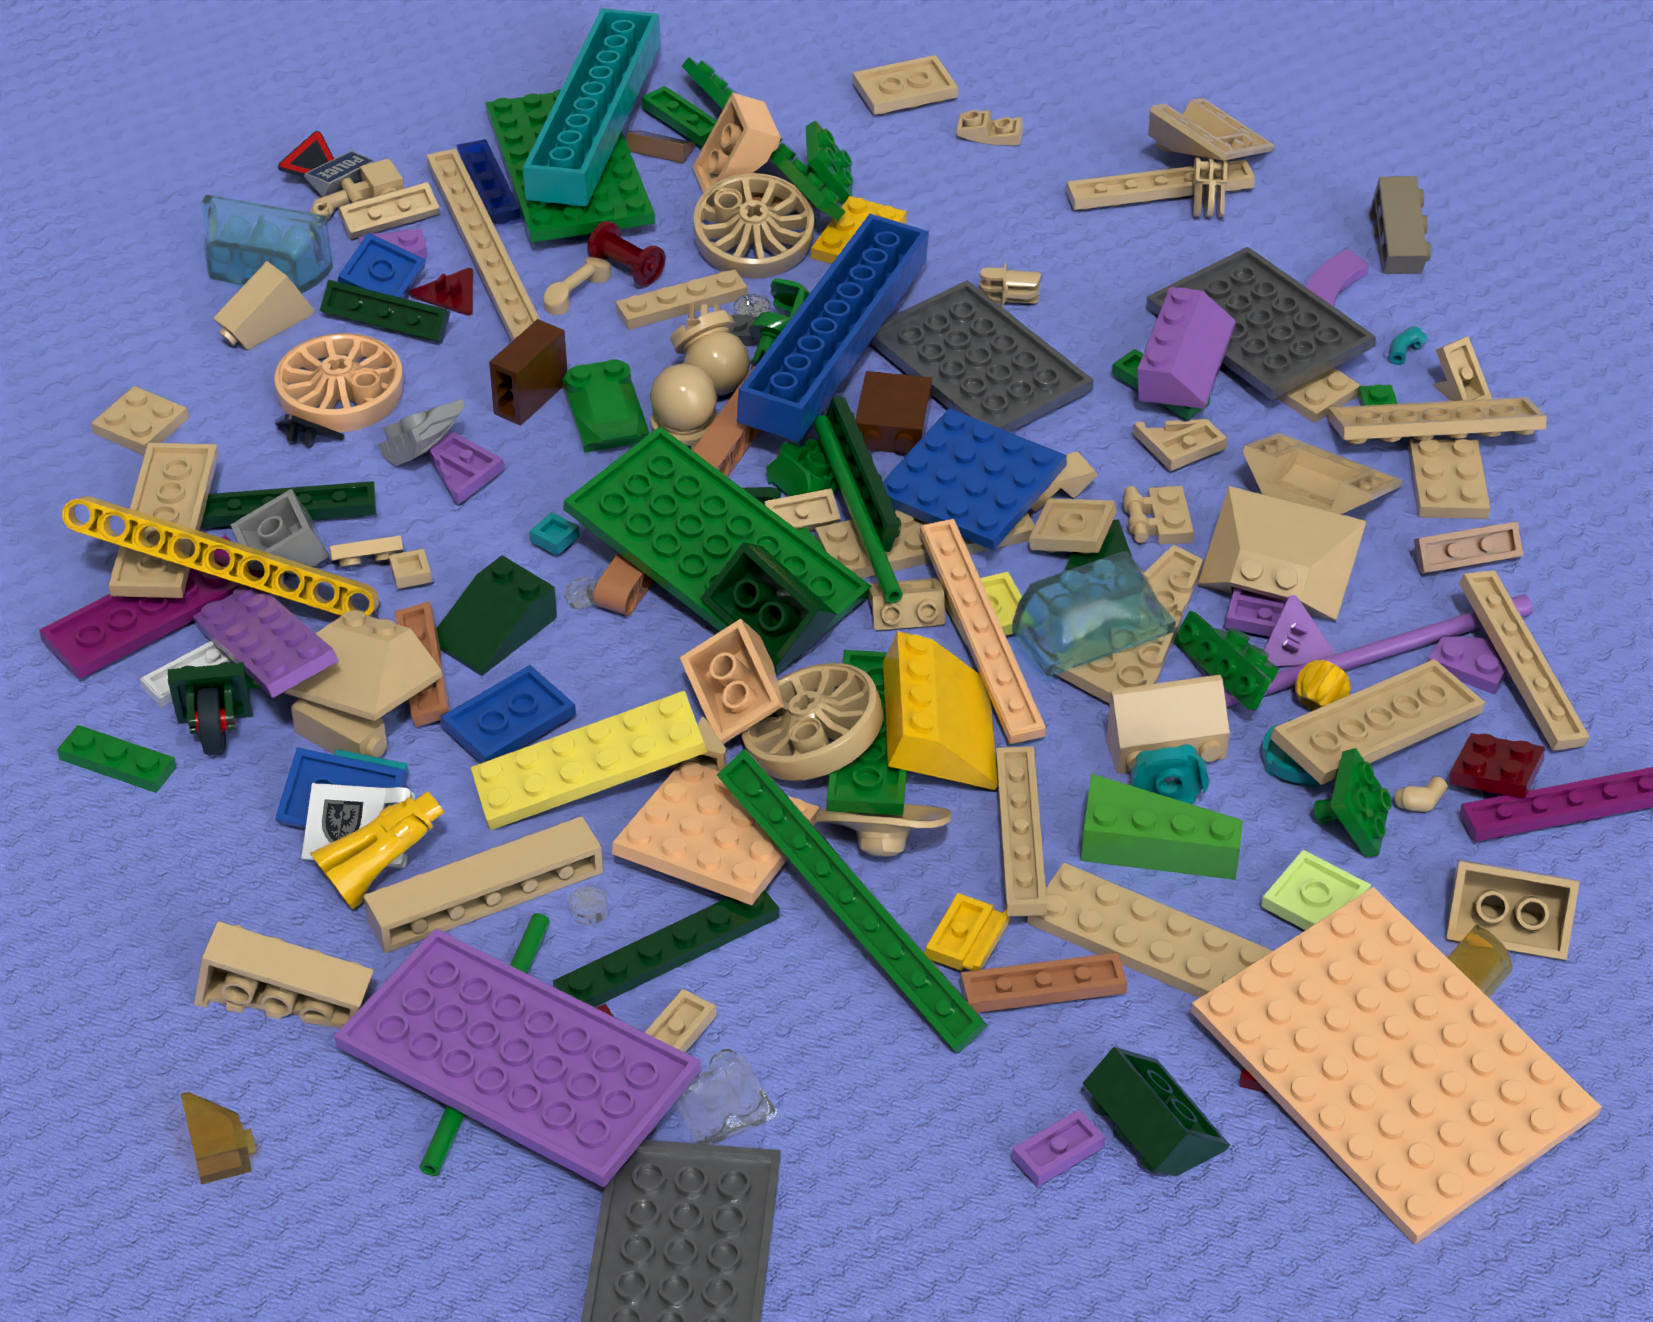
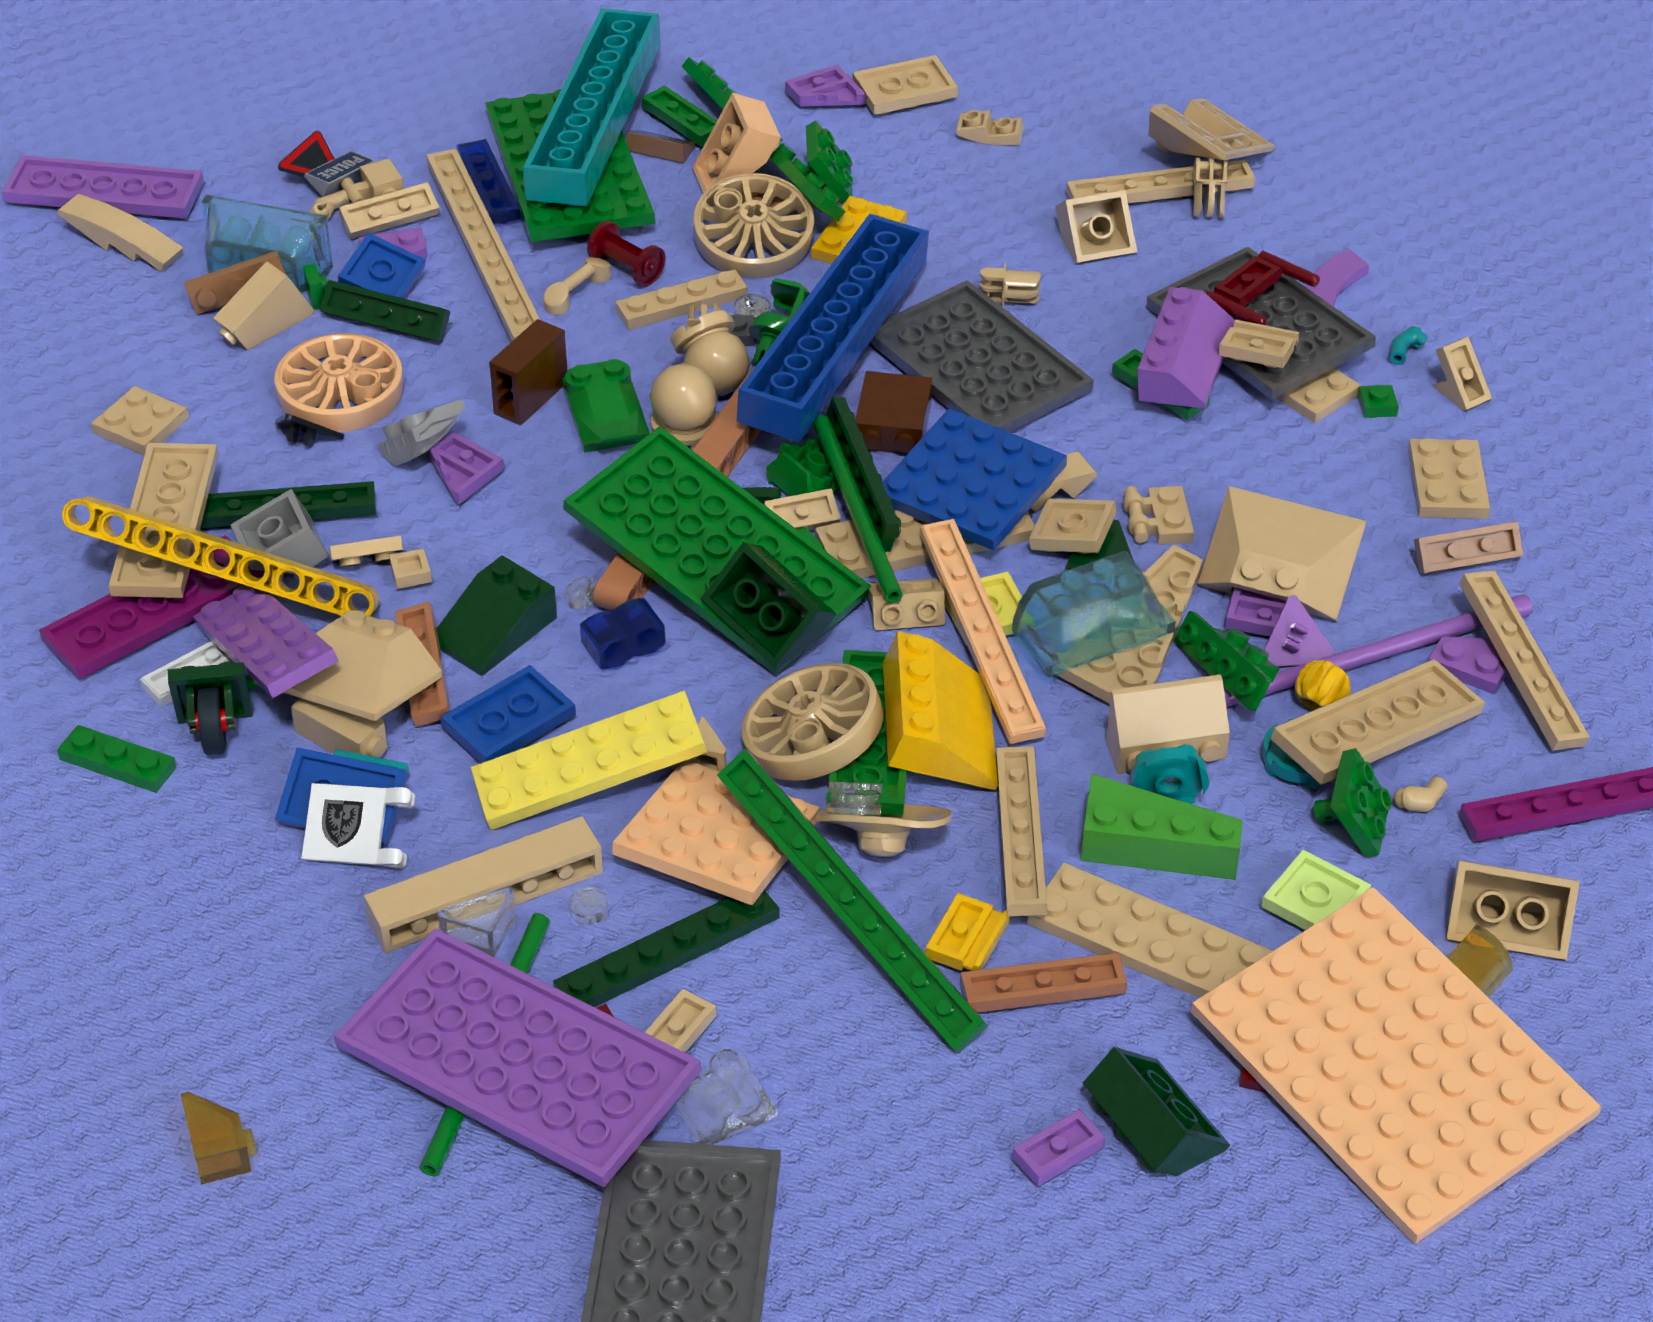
(117, 228): none -> tan slope
(123, 186): none -> medium lavender plate
(220, 286): none -> medium nougat plate
(279, 978): tan wedge -> none
(315, 285): none -> green plate
(362, 855): yellow piece -> none
(449, 292): dark red piece -> none
(481, 921): none -> clear slope
(554, 533): teal plate -> none
(622, 633): none -> clear blue brick
(733, 680): light nougat slope -> none
(825, 88): none -> medium lavender wing
(854, 798): none -> clear wheel
(1096, 226): none -> tan slope
(1181, 441): tan wing -> none
(1252, 280): none -> dark red plate
(1259, 344): none -> tan plate
(1314, 476): tan slope -> none
(1400, 225): dark tan wedge -> none
(1437, 418): tan plate -> none
(1497, 765): dark red plate -> none

